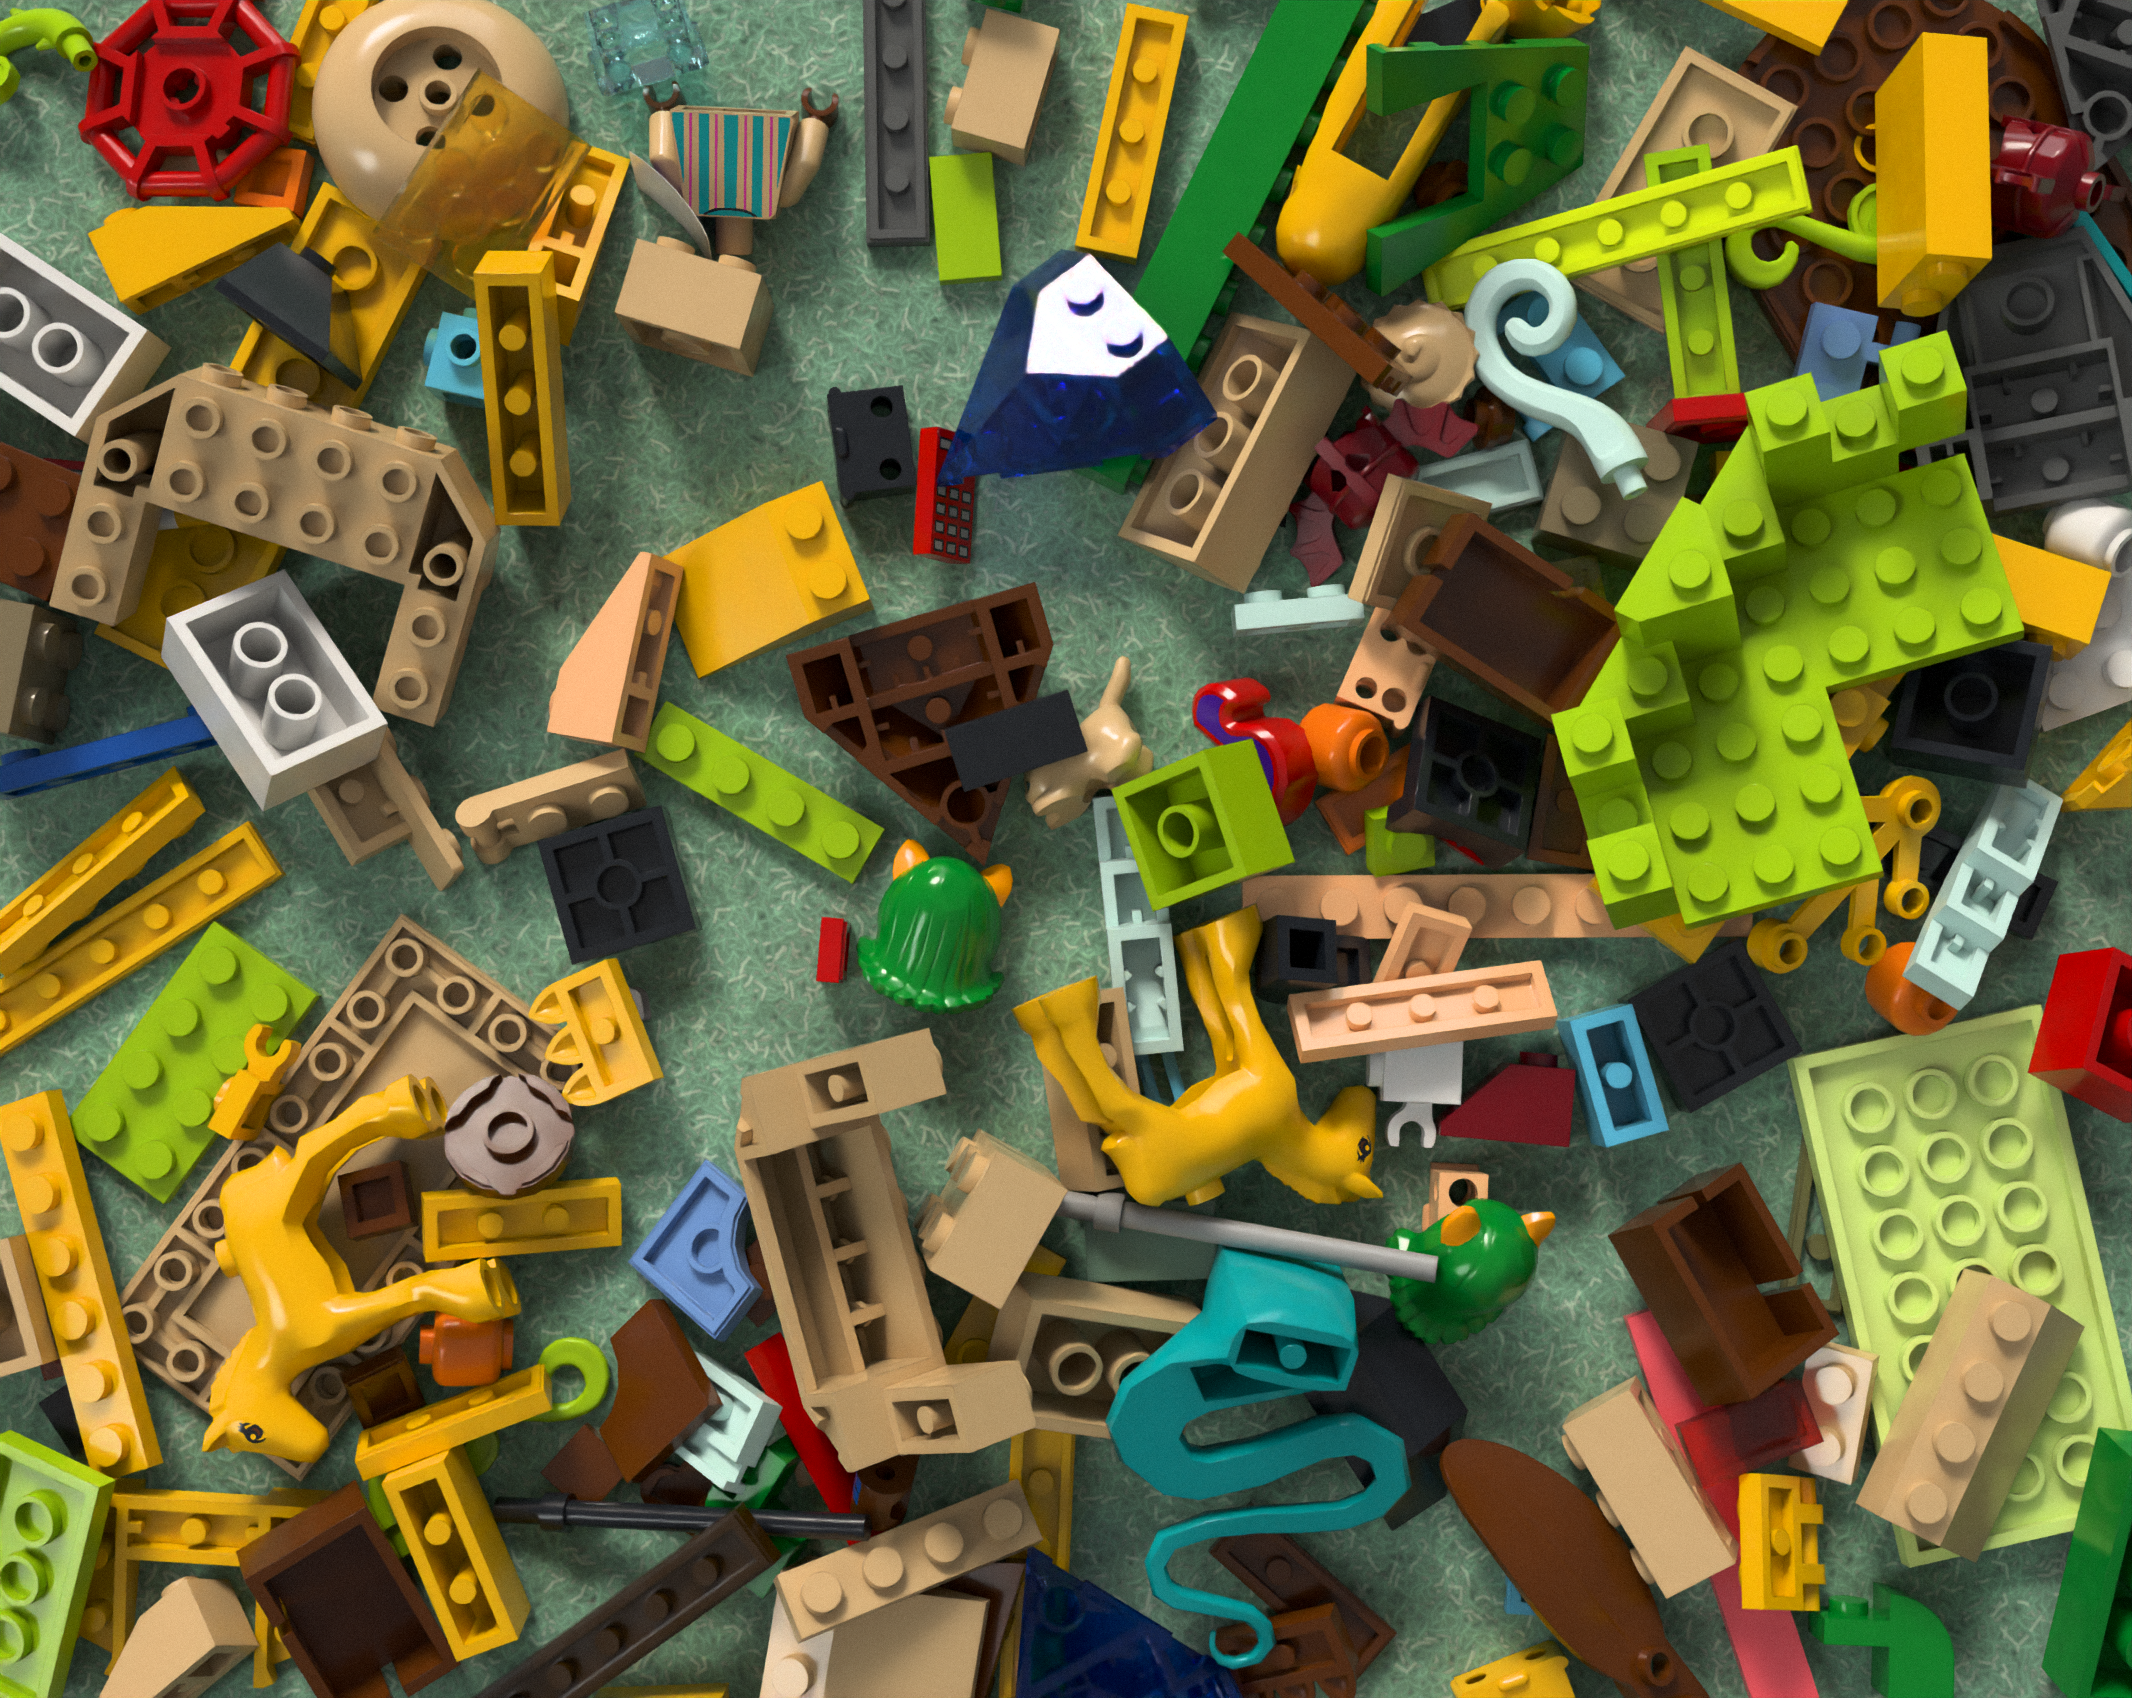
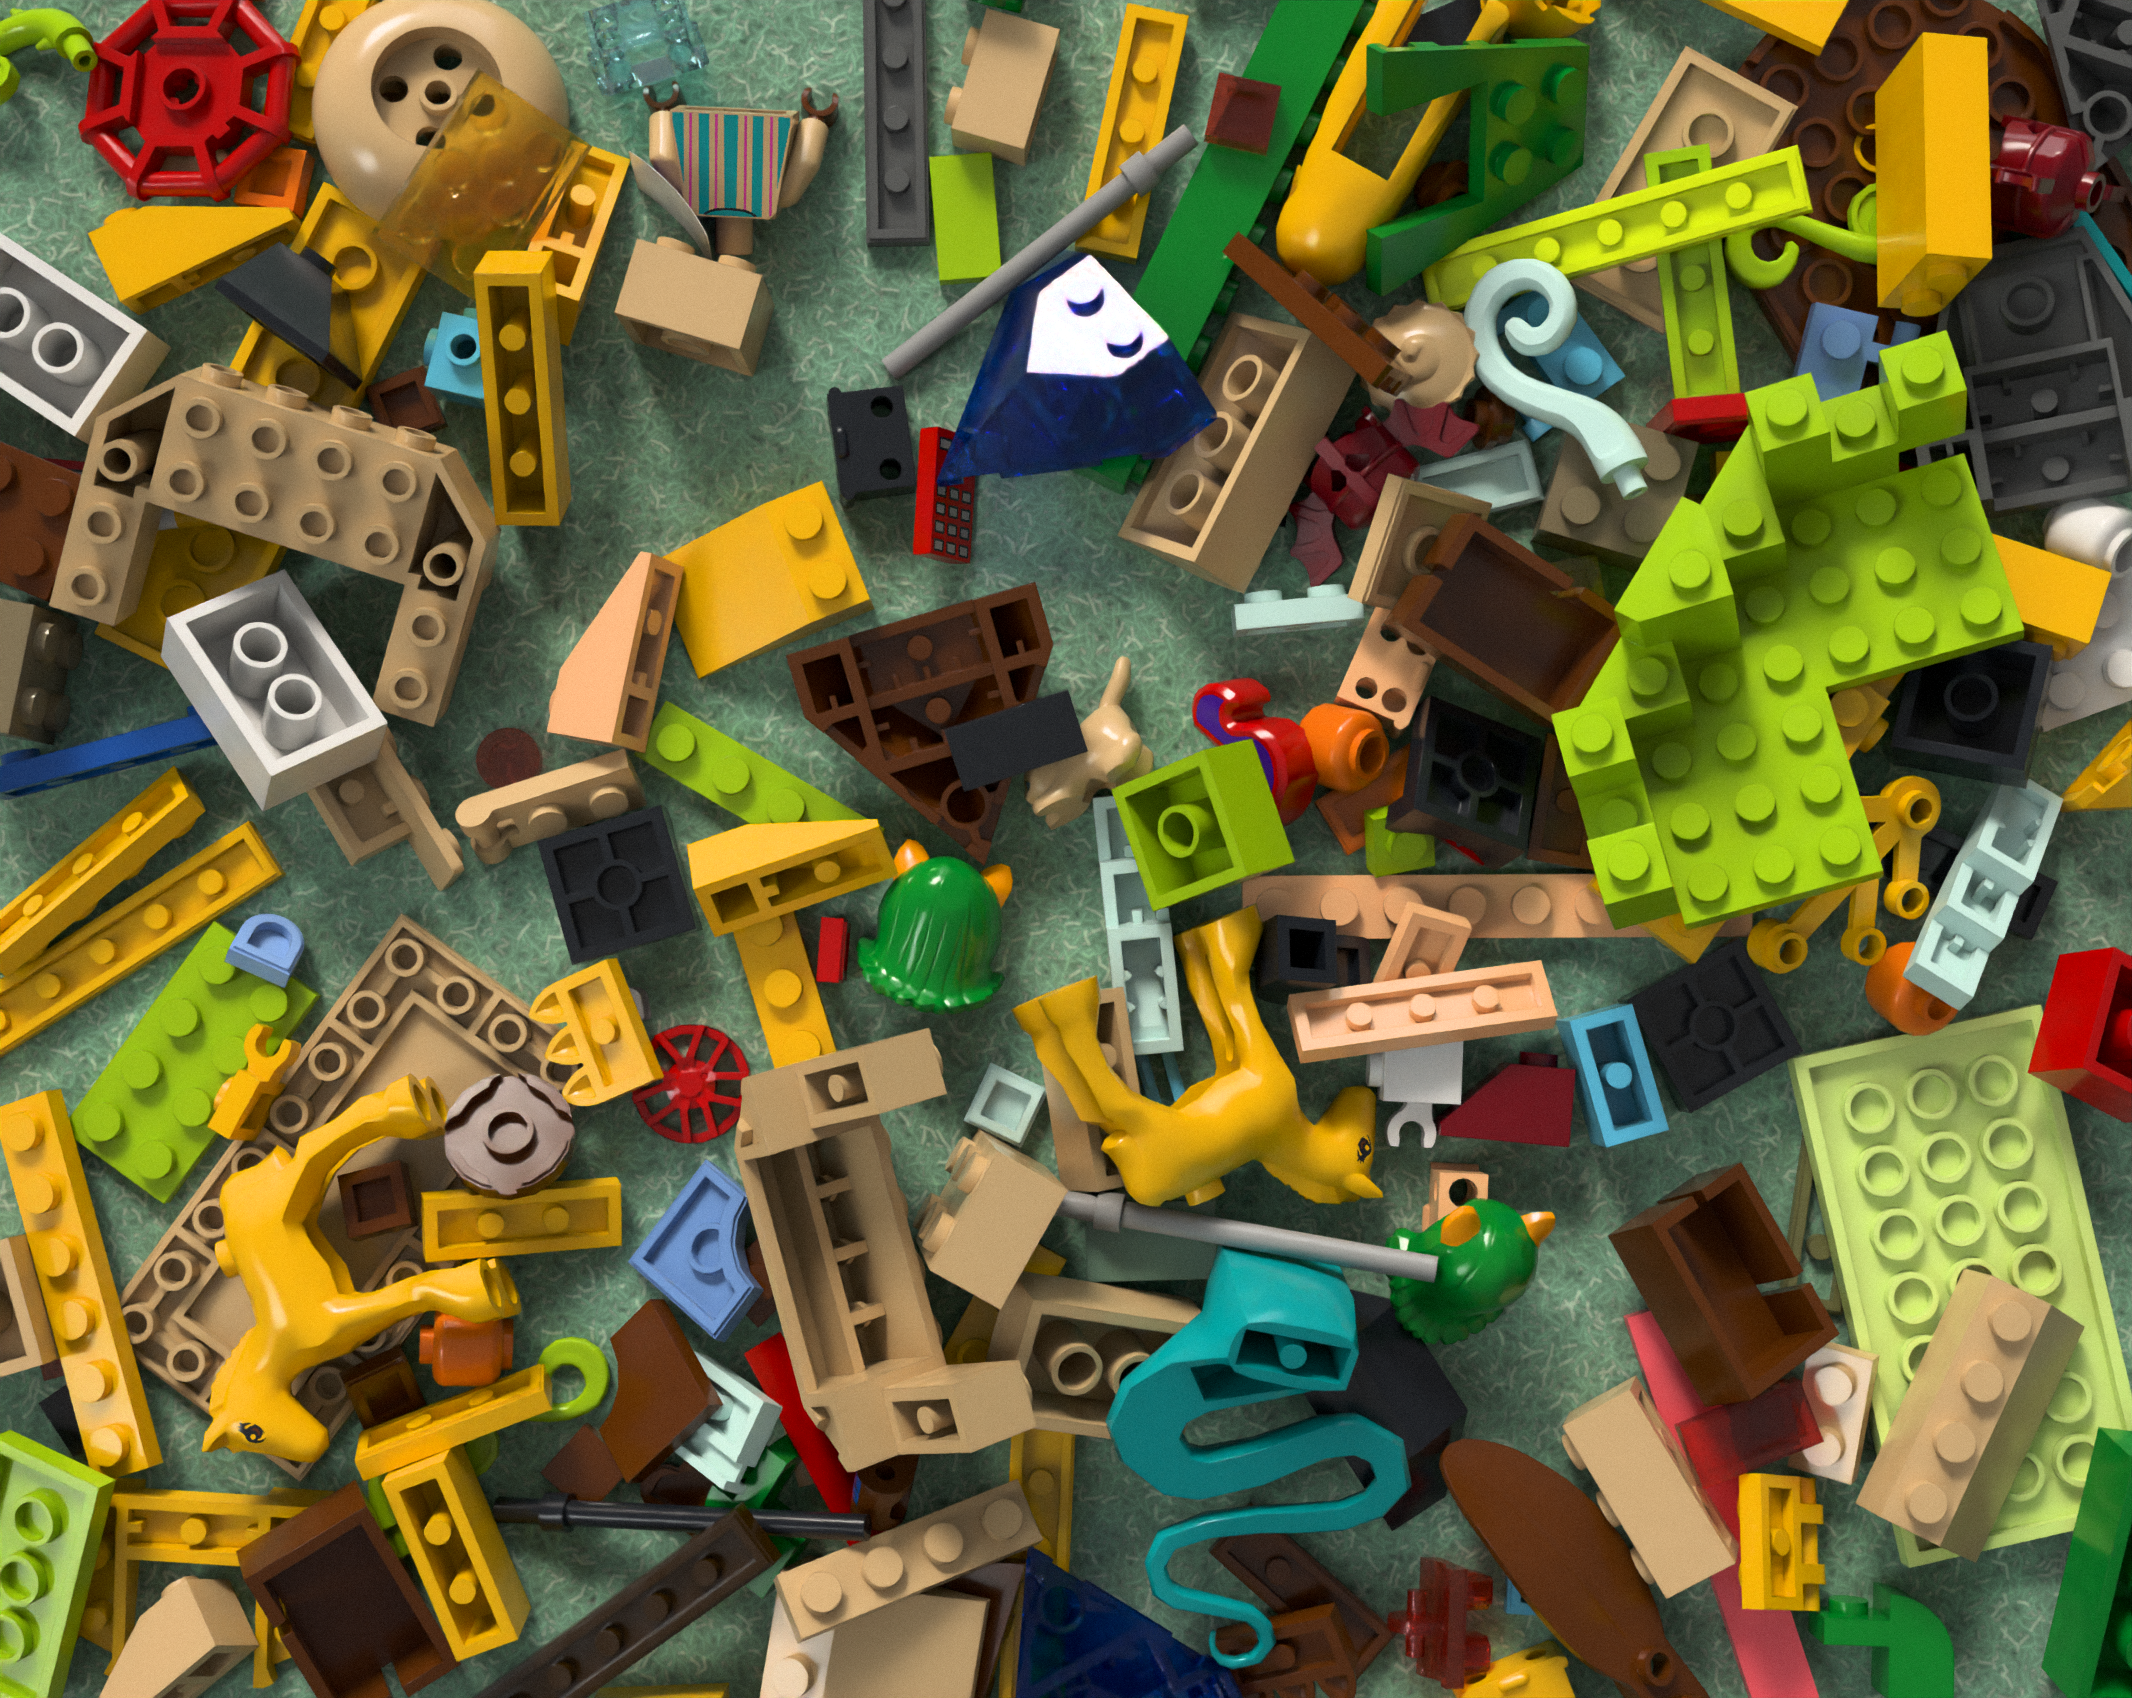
(267, 948): none -> light blue tile
(406, 402): none -> reddish brown tile
(508, 757): none -> clear red tile
(692, 1085): none -> red wheel
(783, 868): none -> yellow slope
(785, 990): none -> yellow plate
(1005, 1105): none -> light aqua tile
(1138, 175): none -> light grey bar
(1242, 113): none -> clear red tile
(1437, 1622): none -> clear red hips

